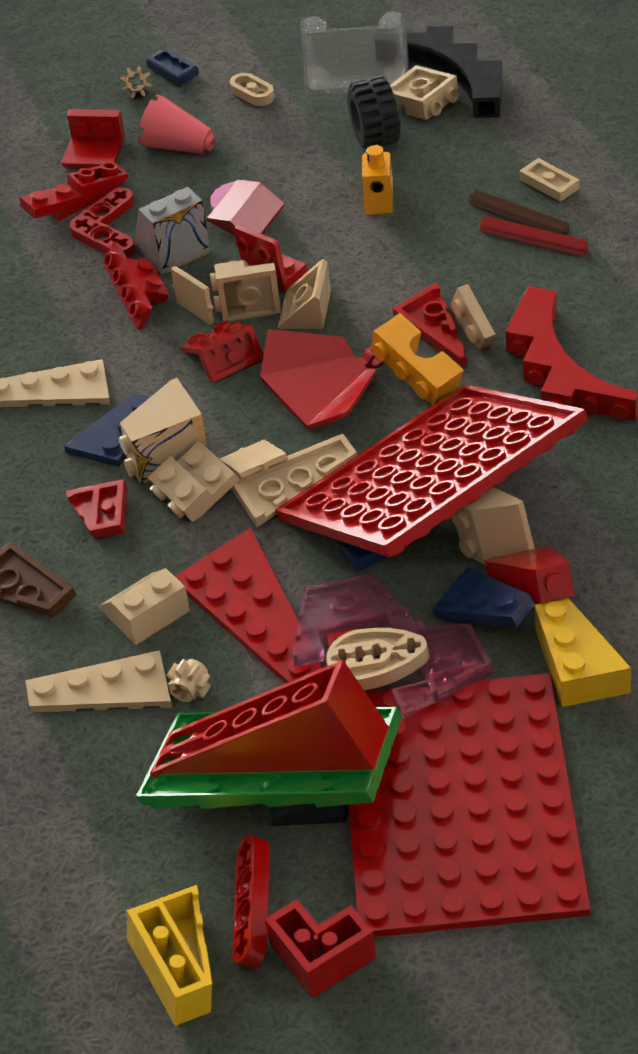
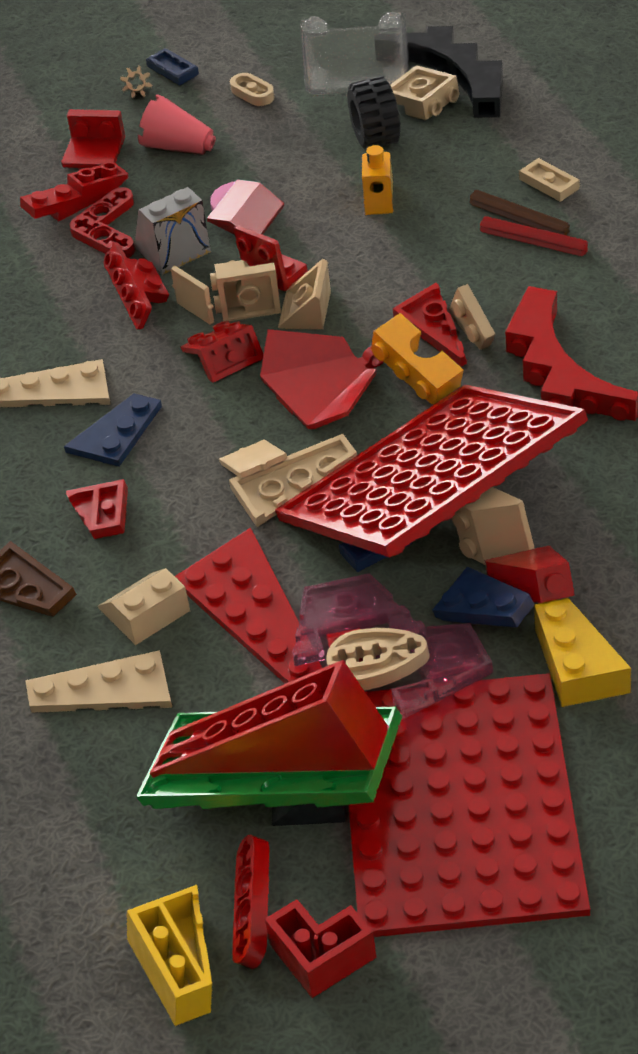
(159, 429): tan slope -> none
(188, 680): tan gear -> none
(192, 482): tan plate -> none

